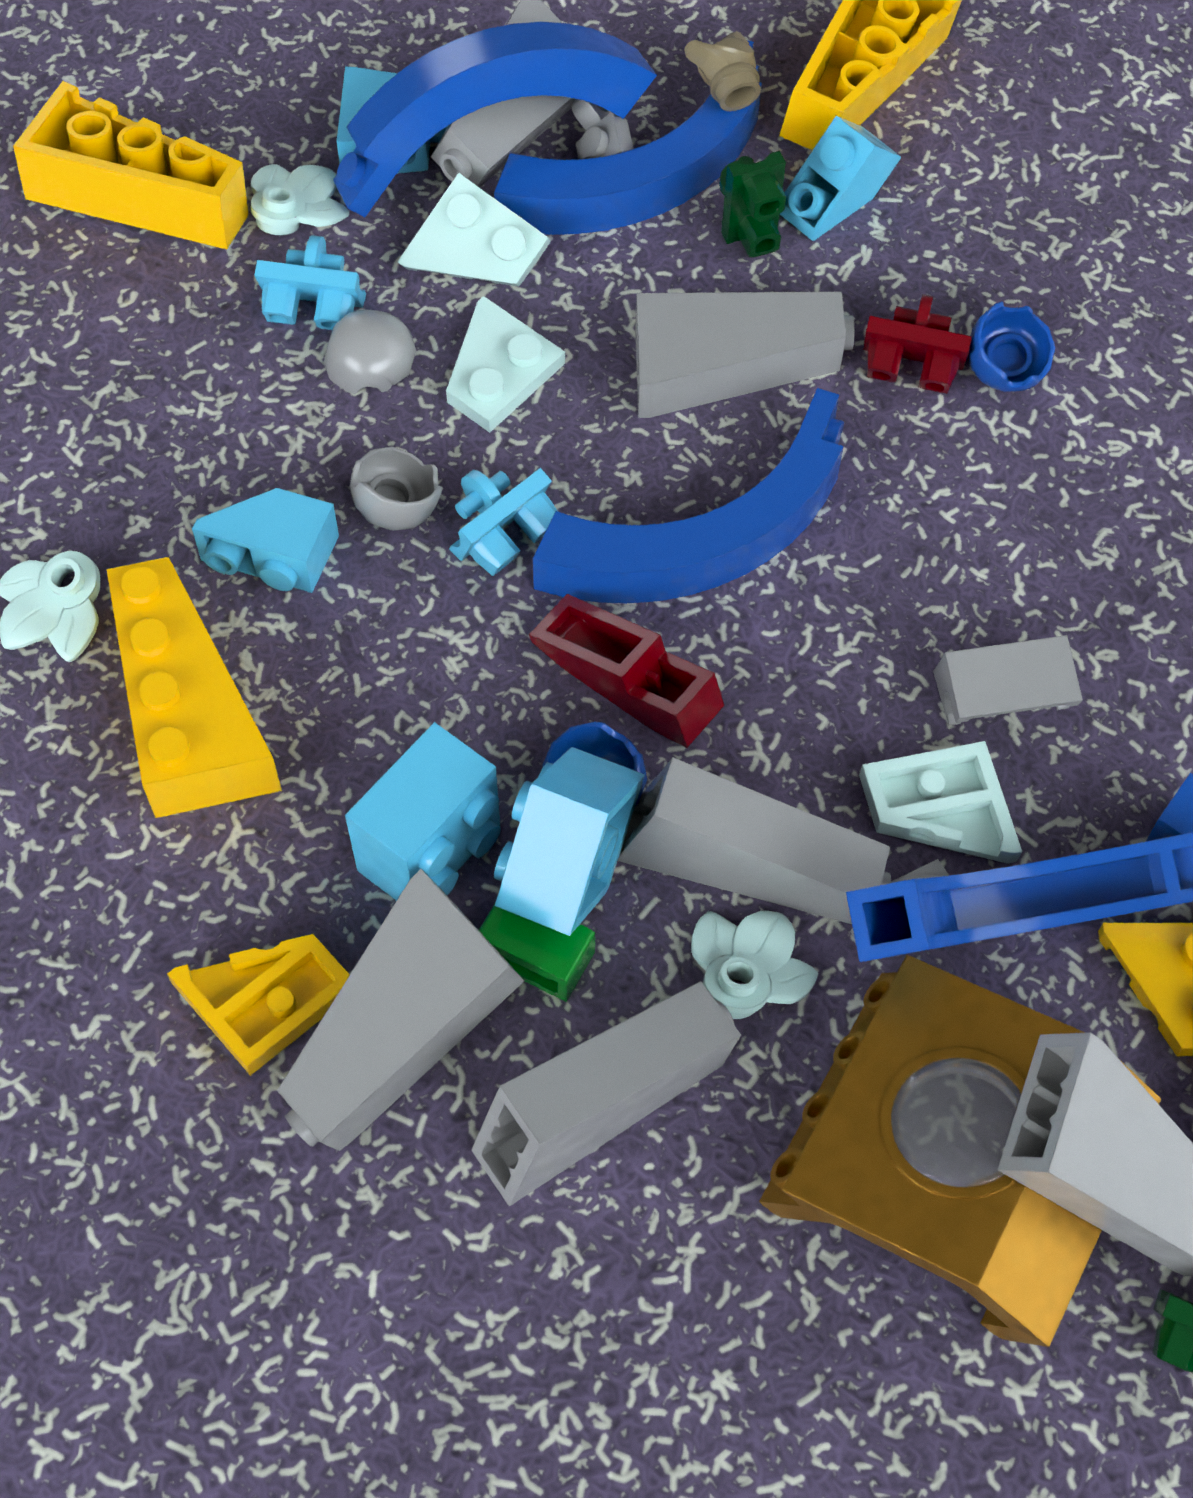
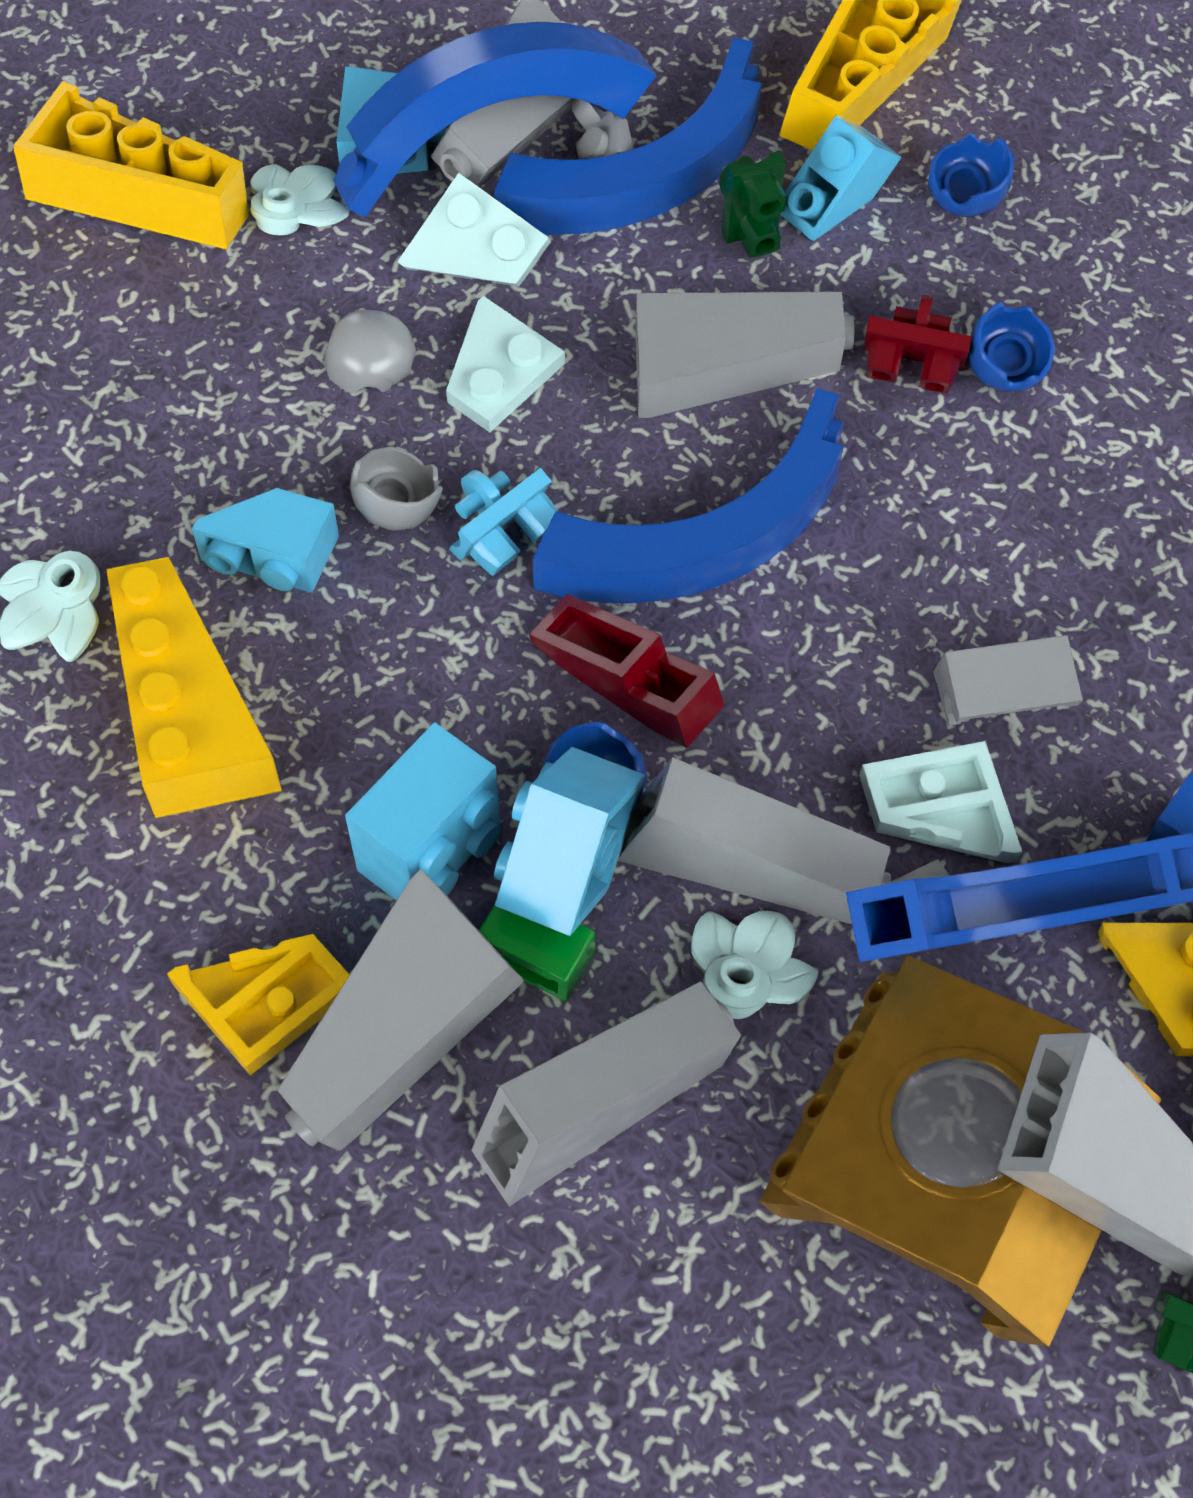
(309, 277): medium azure hips -> none
(727, 69): dark tan animal -> none
(971, 175): none -> blue hair

